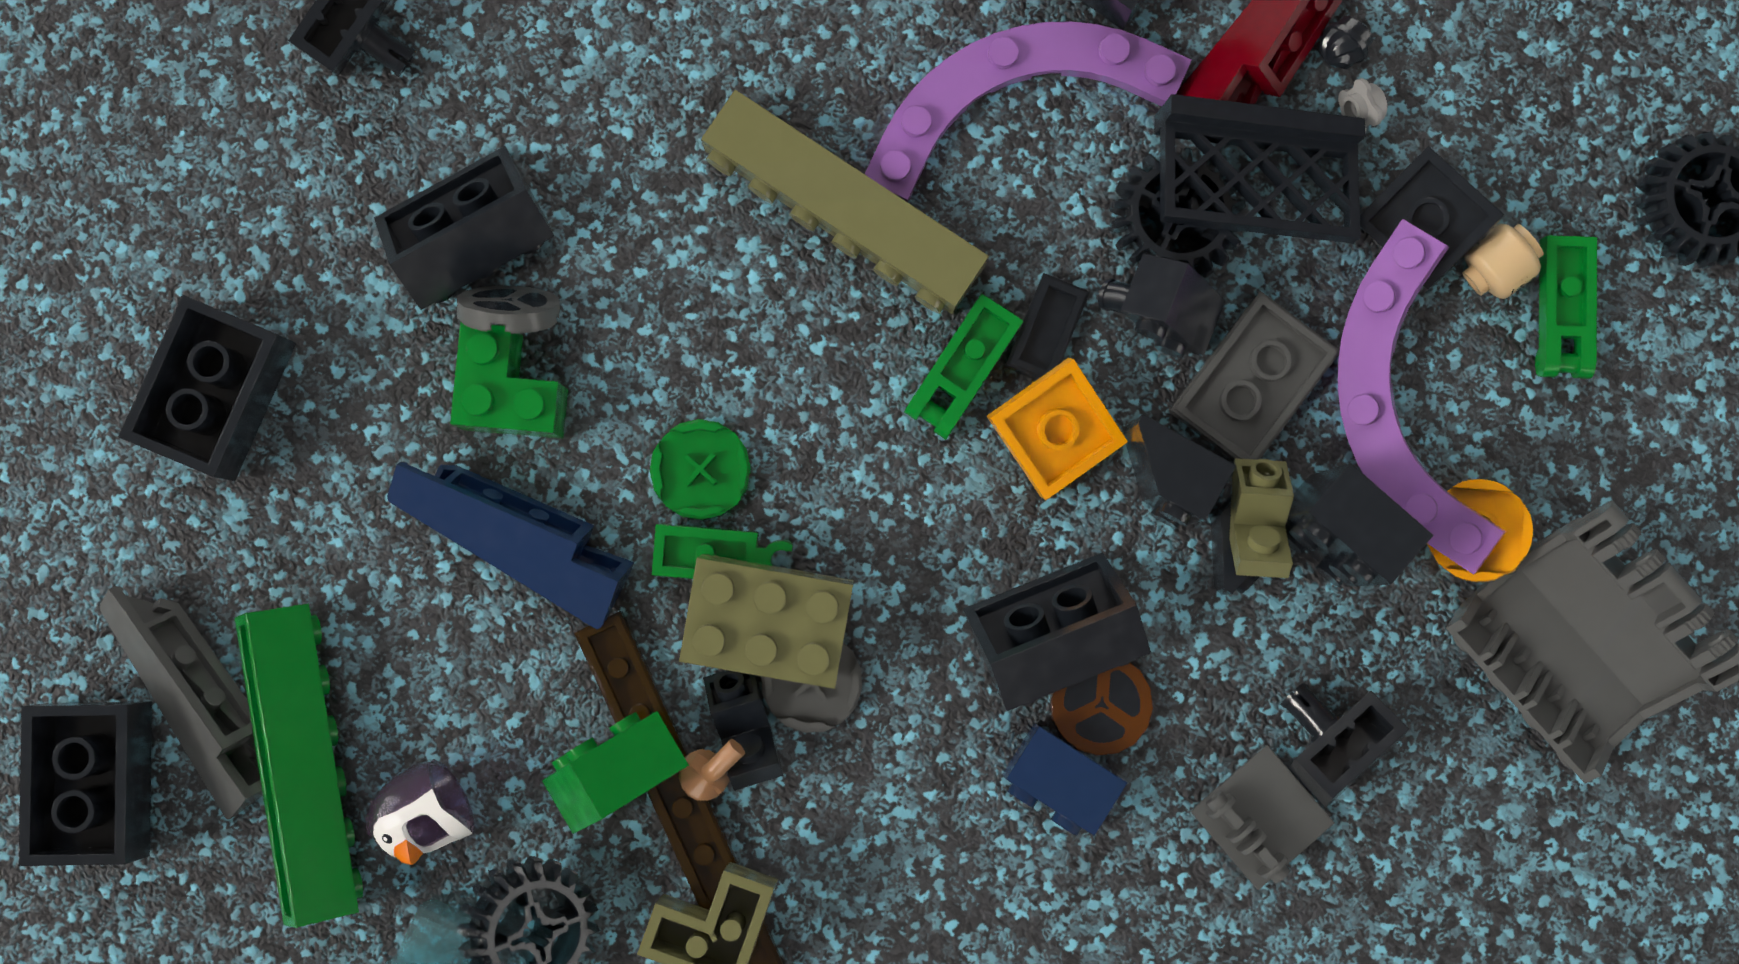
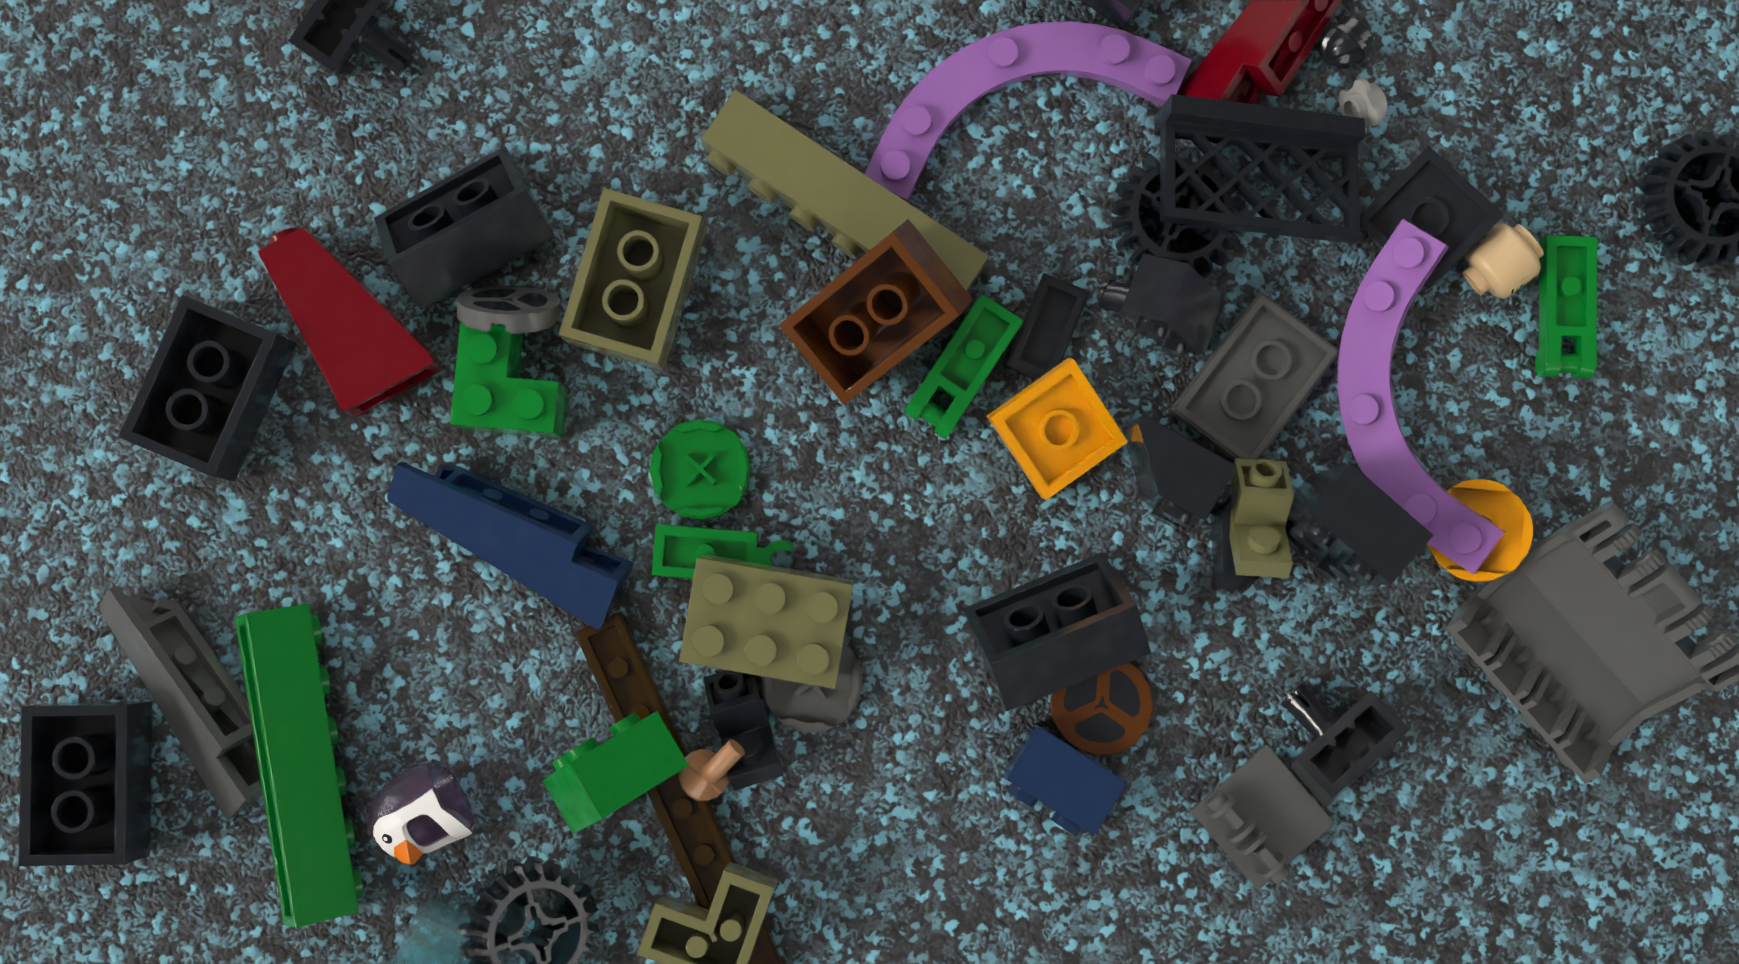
(348, 329): none -> dark red slope
(633, 279): none -> olive brick
(876, 312): none -> reddish brown brick

